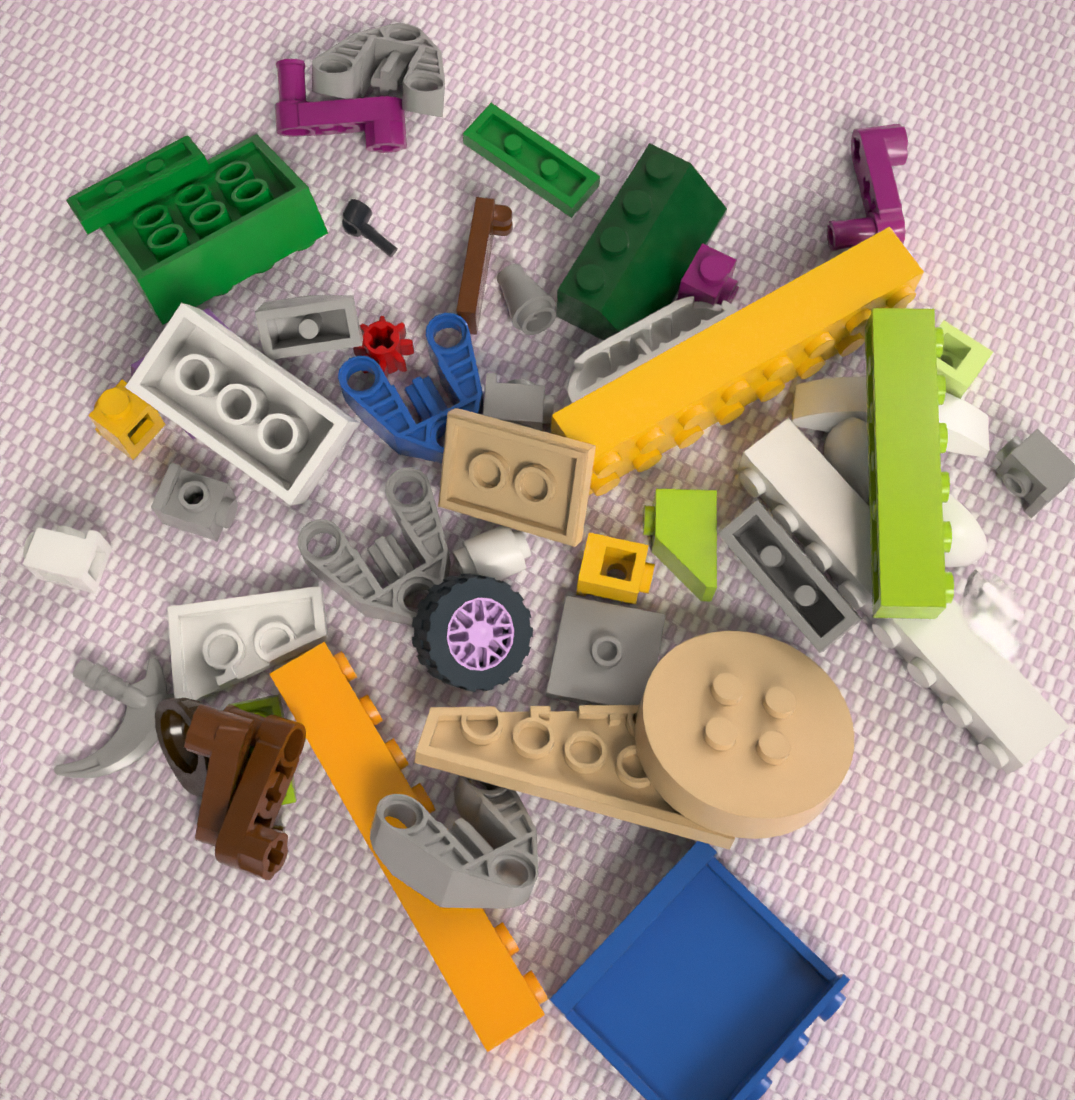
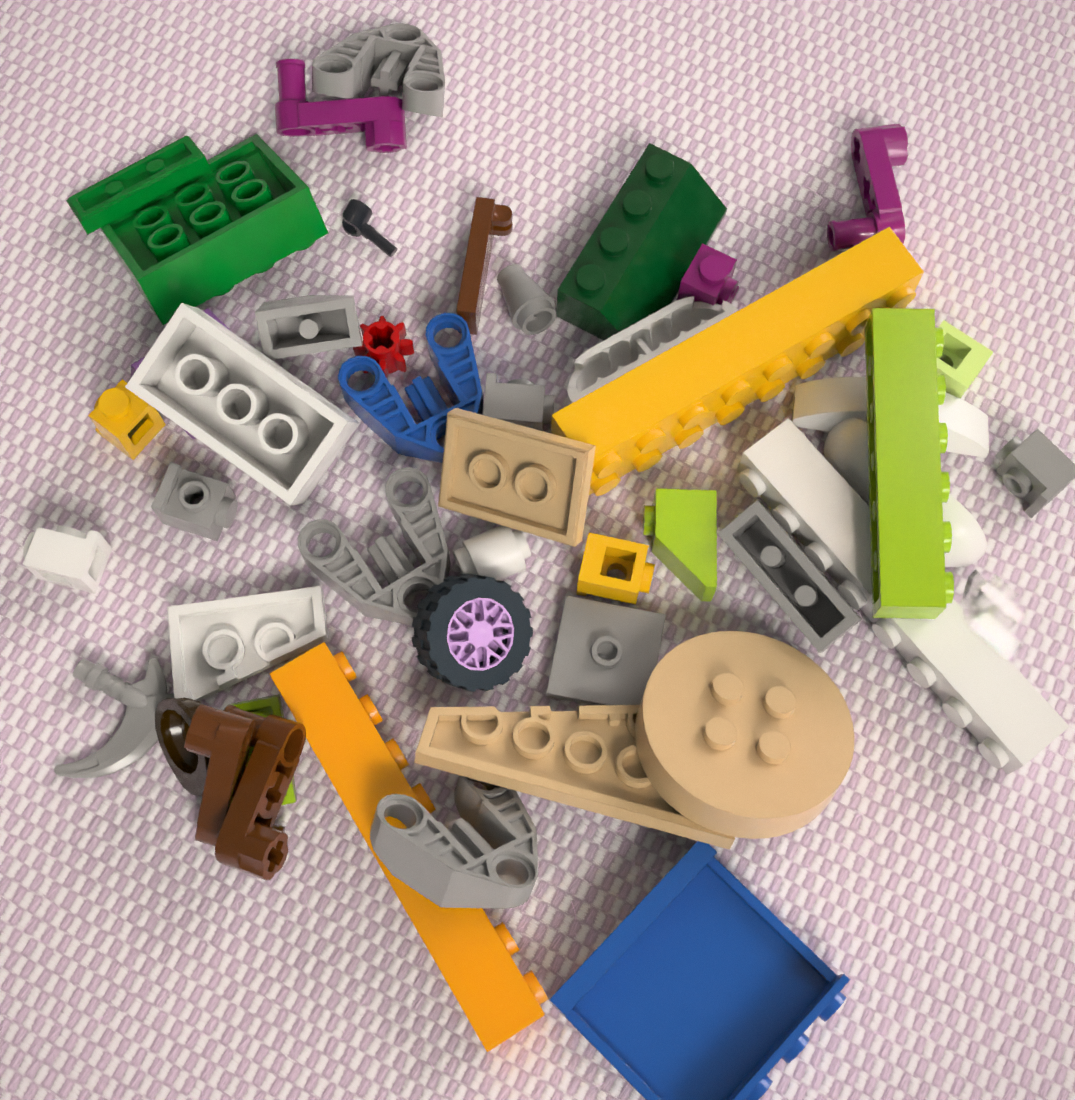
(531, 159): green plate -> none

